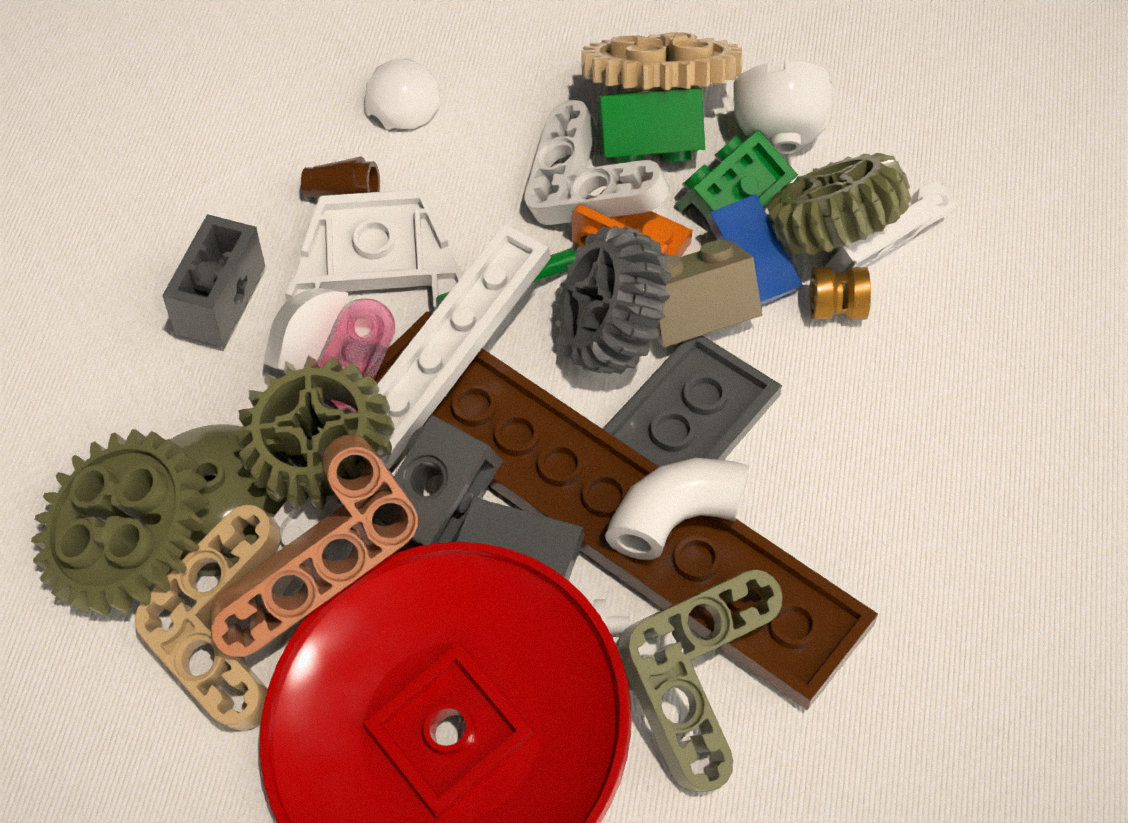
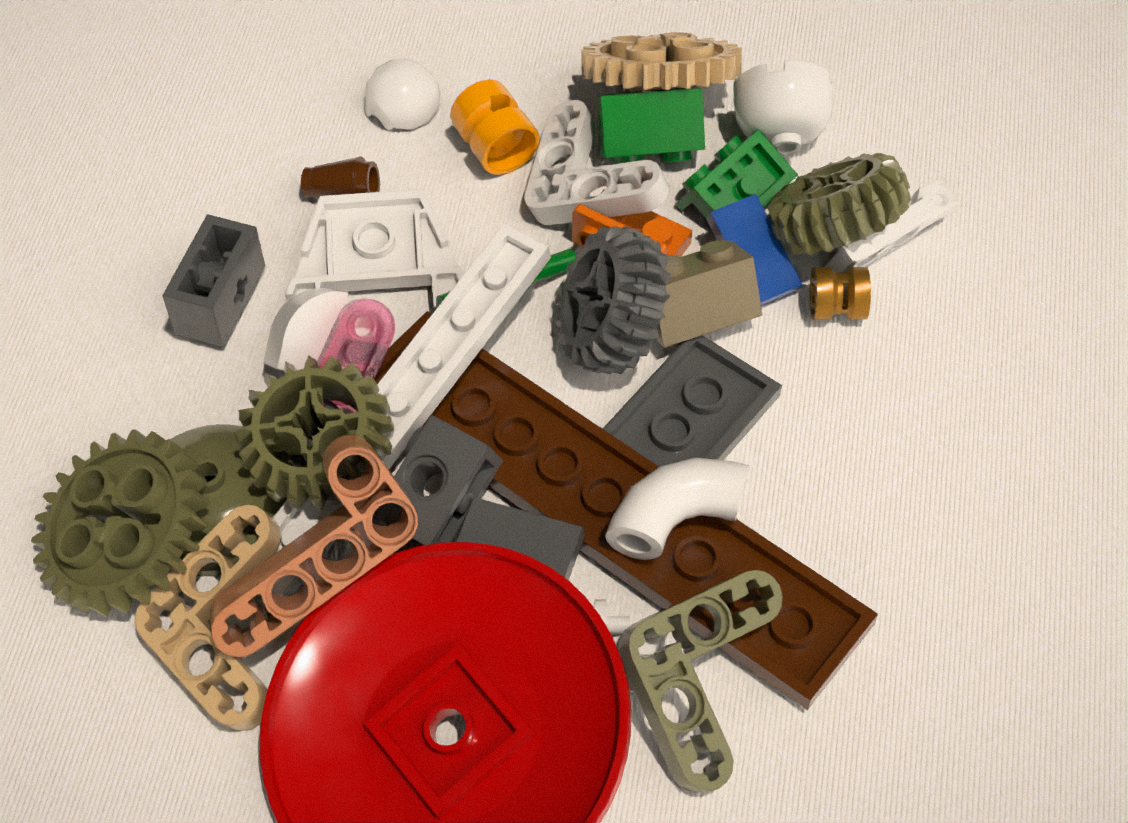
(494, 127): none -> light orange wheel

